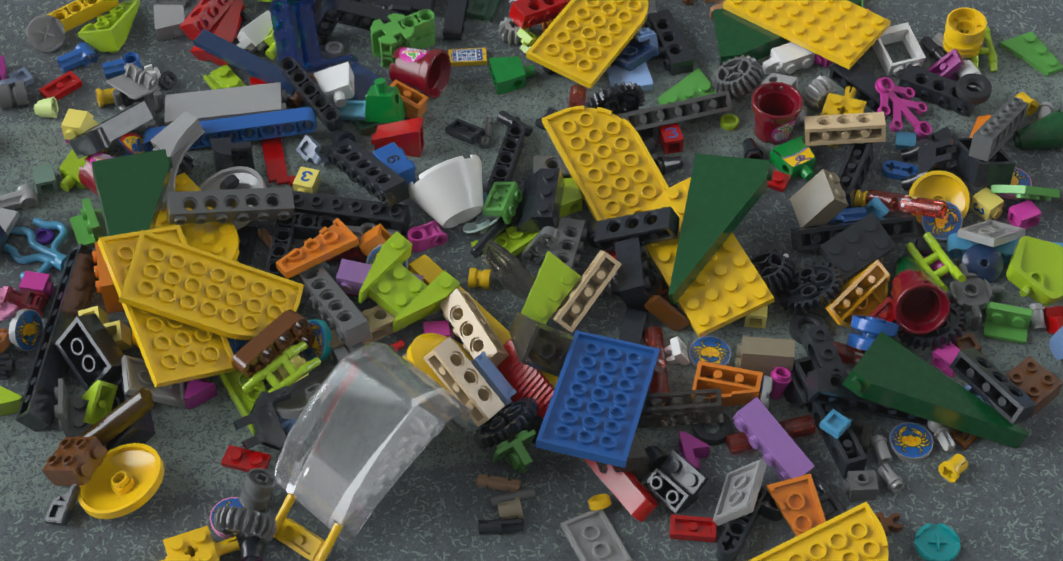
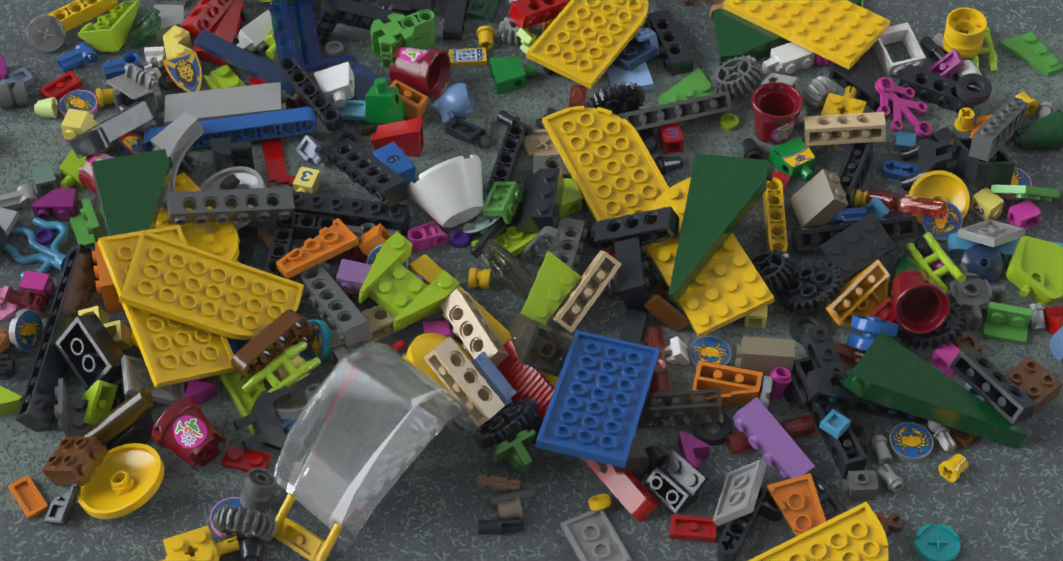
(28, 497): none -> orange tile
(62, 200): none -> magenta slope
(78, 100): none -> tile
(145, 29): none -> clear green plate
(154, 56): none -> white tile
(177, 42): none -> light yellow brick
(185, 71): none -> shield
(188, 433): none -> dark red piece
(455, 103): none -> medium blue piece
(460, 239): none -> dark purple tile
(485, 35): none -> yellow bush
(539, 144): none -> tan tile
(775, 216): none -> yellow beam
(965, 120): none -> yellow bush

